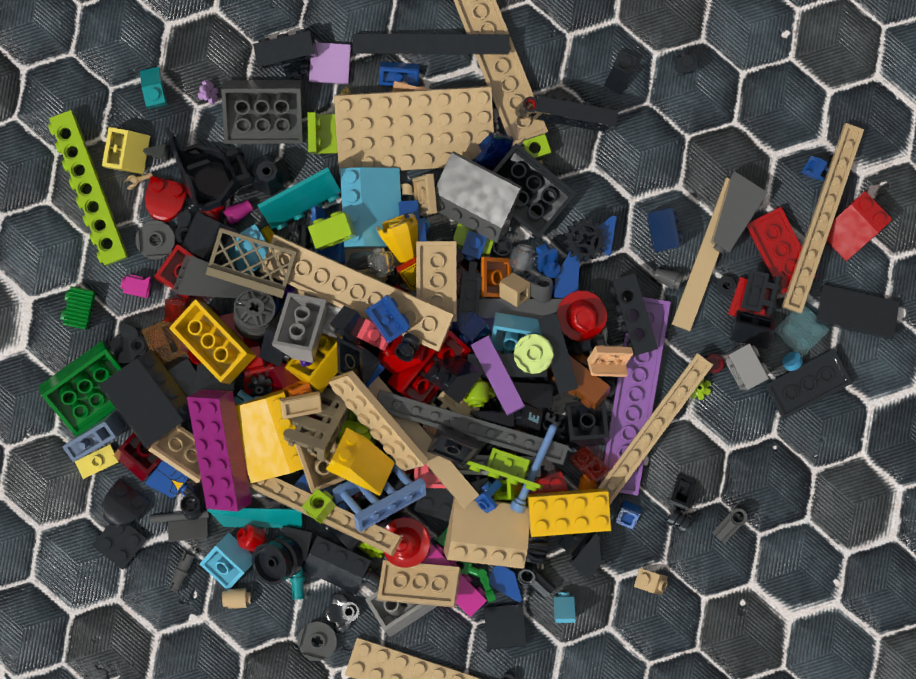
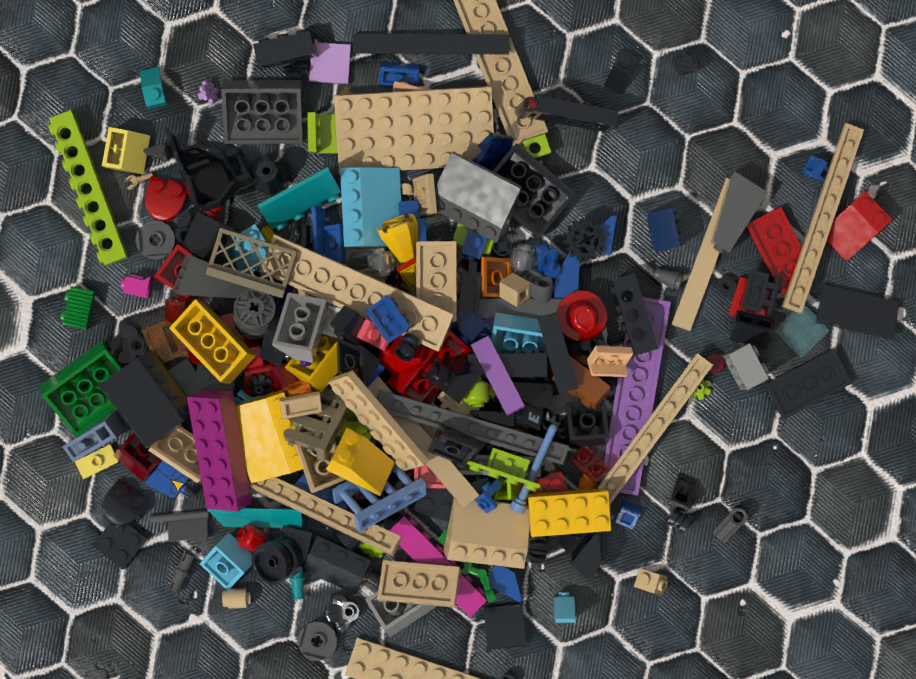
(188, 503): black wheel -> none
(236, 212): dark pink cone -> none
(321, 513): lime brick -> none
(332, 230): lime brick -> none
(414, 543): red hat -> none
(533, 353): yellowish green tile -> none
(536, 581): black piece -> none
(792, 361): dark azure tile -> none

